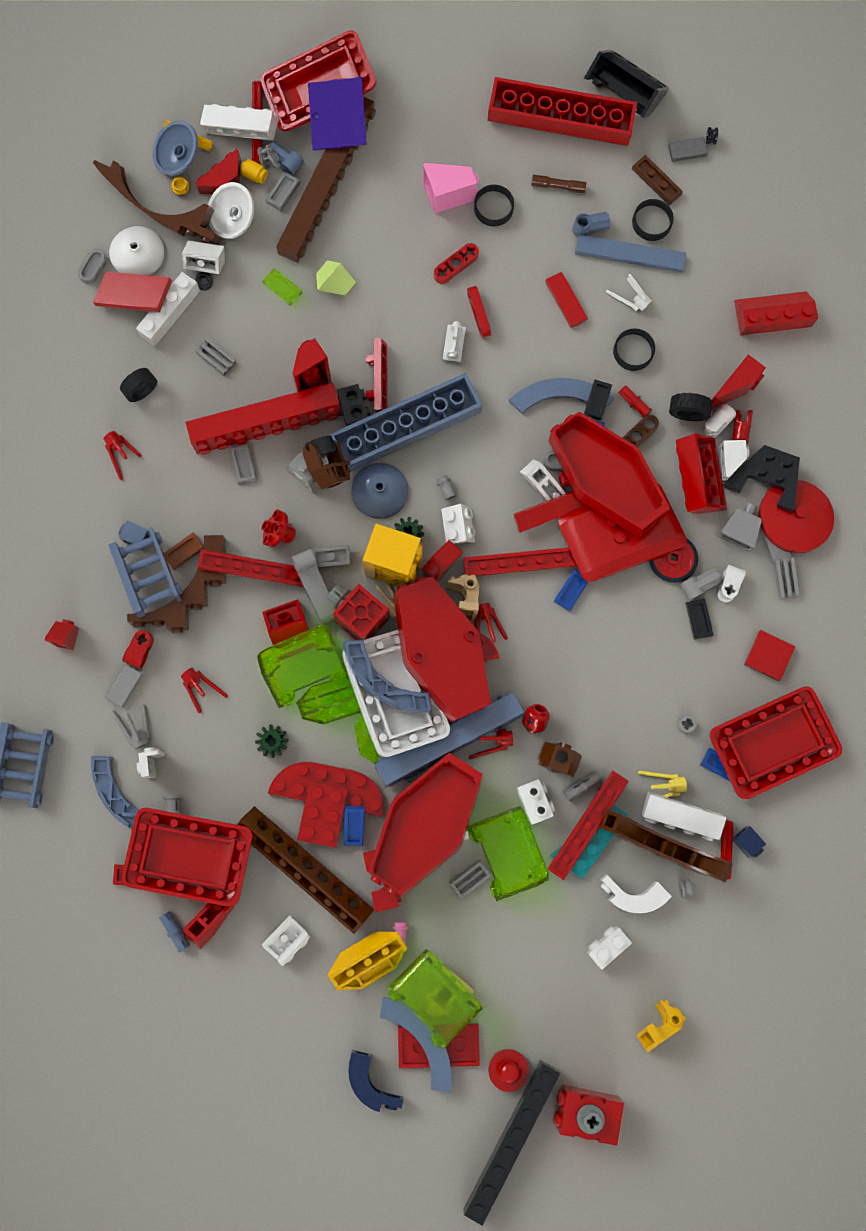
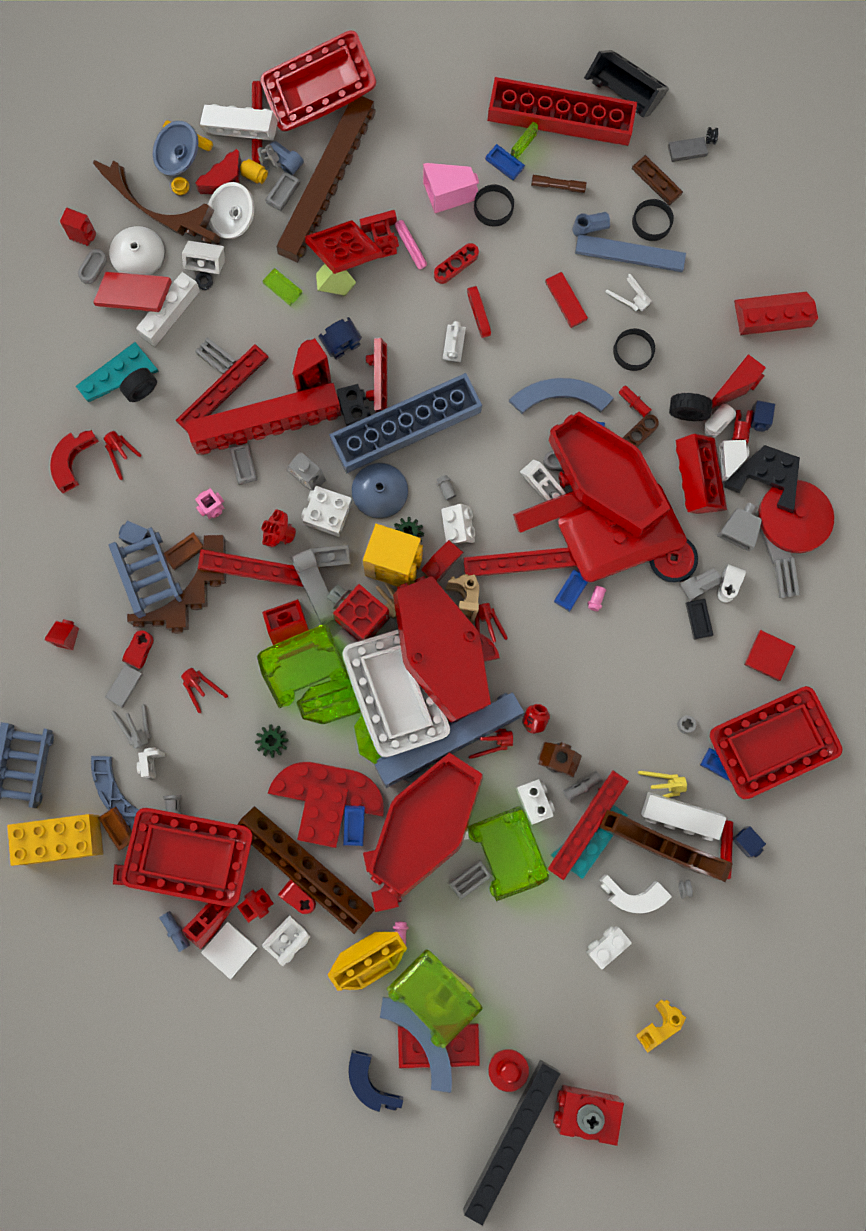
(55, 839): none -> yellow brick
(63, 458): none -> red arch
(77, 226): none -> red brick
(114, 372): none -> teal wing
(116, 828): none -> dark orange tile
(205, 499): none -> bright pink brick
(224, 386): none -> red tile
(229, 950): none -> white tile
(255, 905): none -> red brick
(294, 896): none -> red piece
(326, 511): none -> white brick
(330, 474): reddish brown piece -> none
(337, 113): dark purple piece -> none
(340, 337): none -> dark blue brick
(343, 246): none -> red plate
(379, 226): none -> red tile
(379, 686): sand blue tile -> none
(410, 244): none -> bright pink axle
(504, 162): none -> blue tile
(524, 140): none -> clear neon green tile
(596, 599): none -> bright pink pin
(597, 399): black tile -> none
(762, 415): none -> dark blue brick

